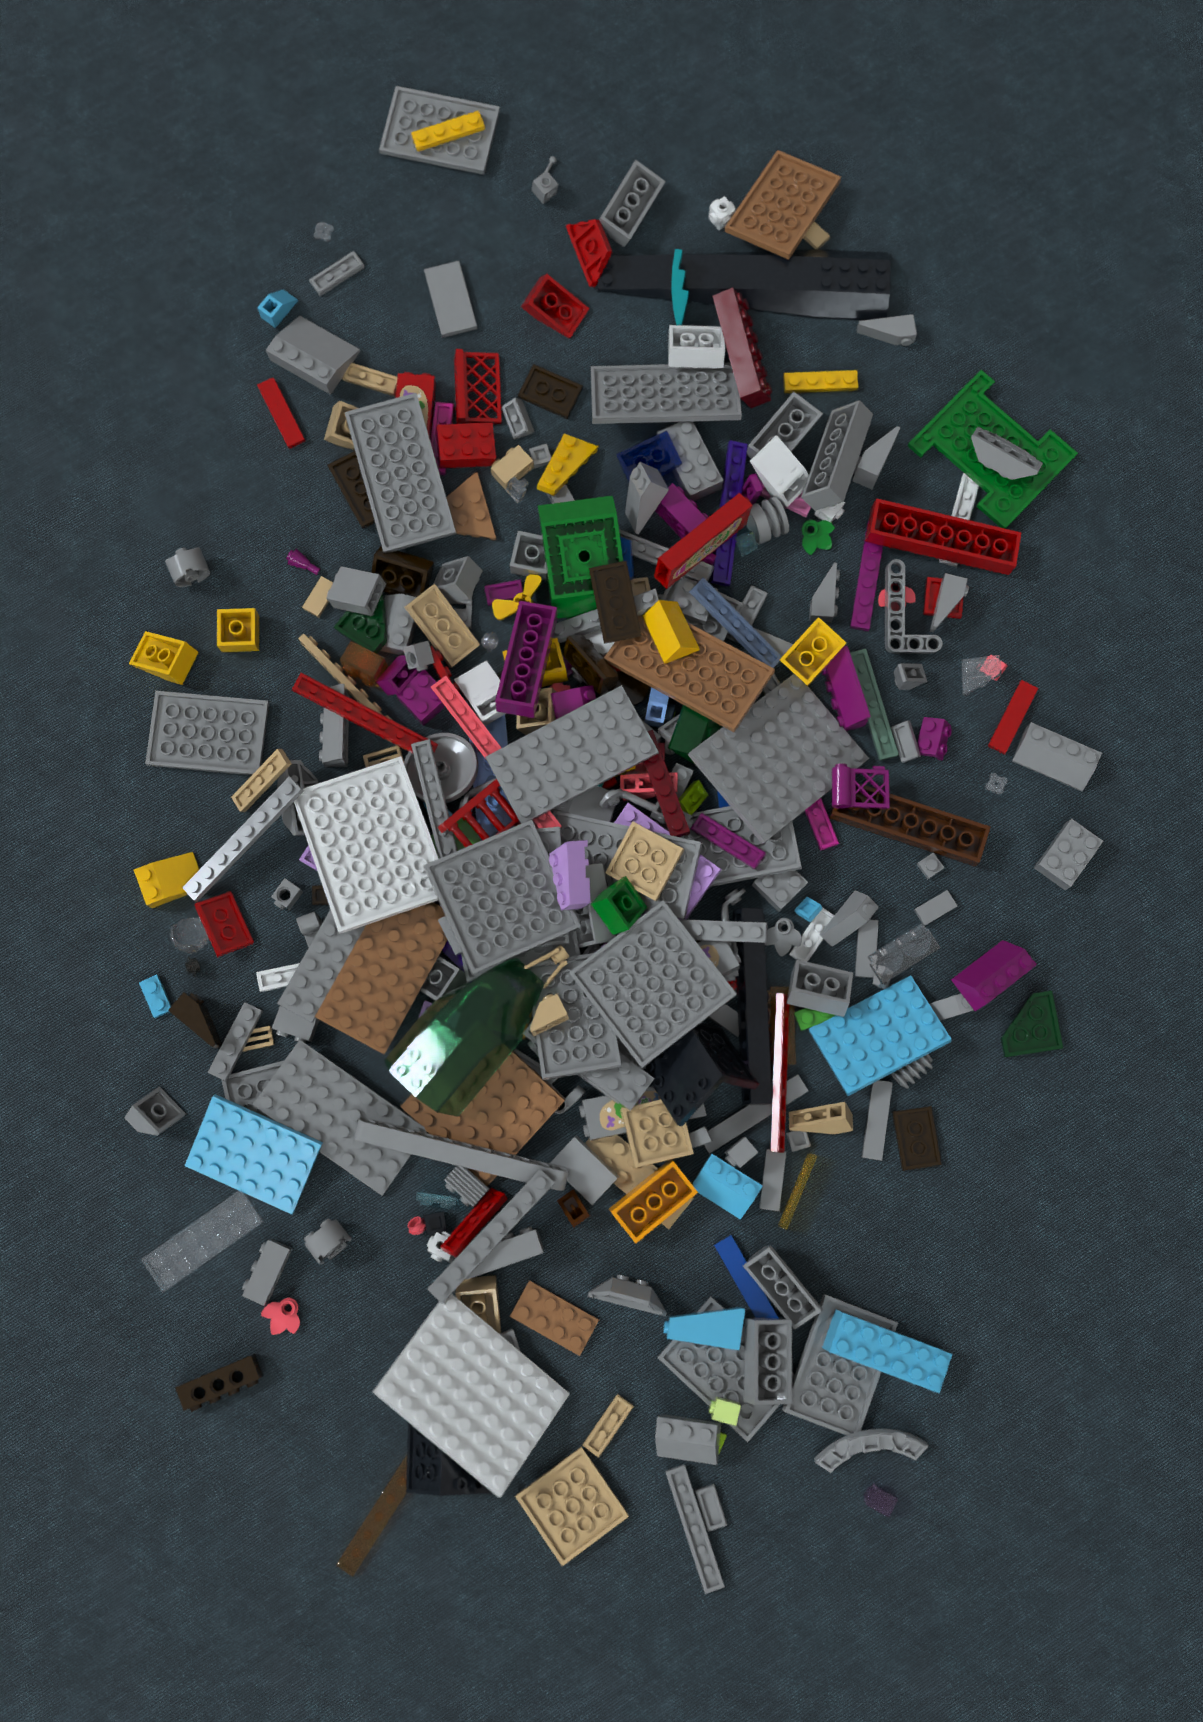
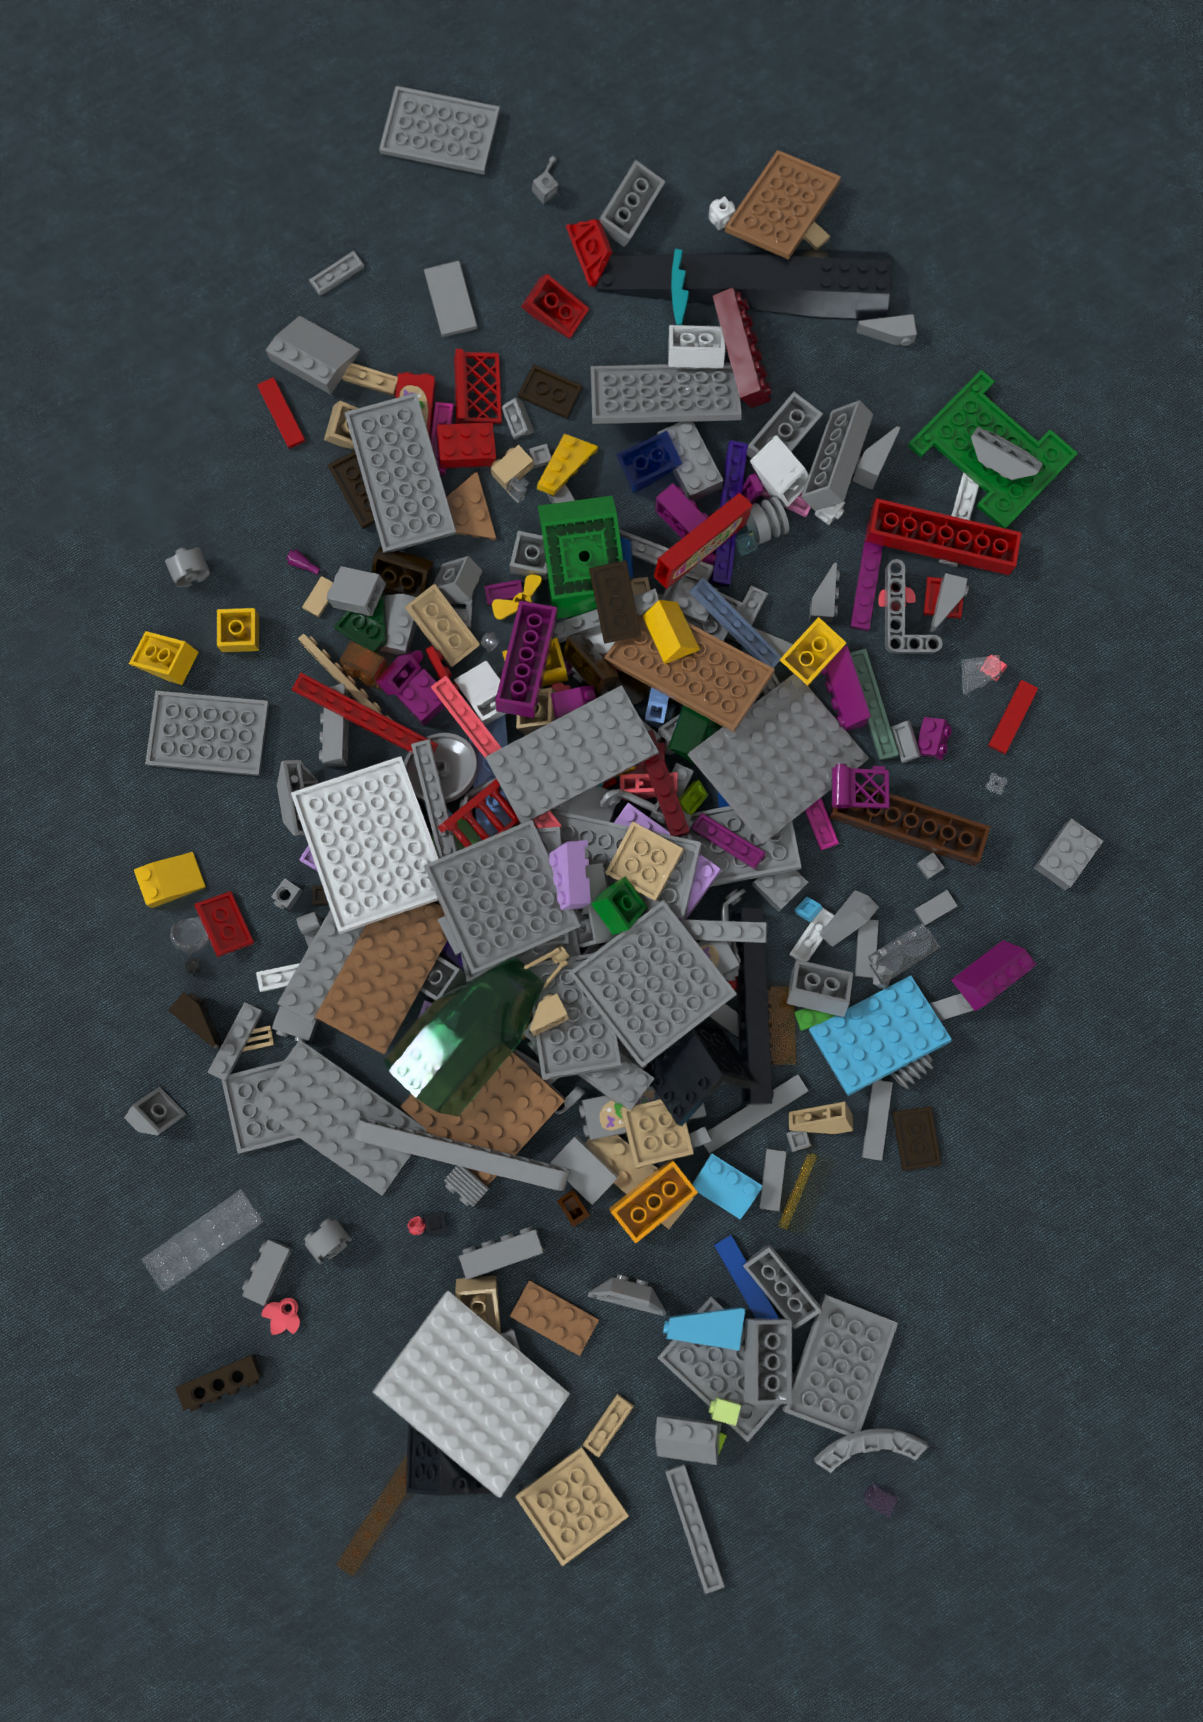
(155, 996): medium azure plate -> none
(243, 839): light grey plate -> none
(253, 1154): medium azure plate -> none
(261, 780): tan plate -> none
(276, 307): medium azure slope -> none
(320, 227): clear plate -> none
(380, 753): tan tile -> none
(418, 655): light grey brick -> none
(429, 1198): clear light blue plate -> none
(434, 1247): white brick -> none
(448, 131): yellow plate -> none
(473, 1222): red plate -> none
(490, 1236): light grey plate -> none
(644, 495): light grey slope -> none
(711, 1507): light grey tile -> none
(740, 1153): light grey brick -> none
(780, 1074): tile -> none
(783, 939): light grey plate -> none
(819, 538): green plate -> none
(820, 381): yellow plate -> none
(887, 1351): medium azure brick -> none
(909, 676): light grey slope -> none
(1033, 1028): dark green plate -> none
(1056, 756): light grey slope -> none

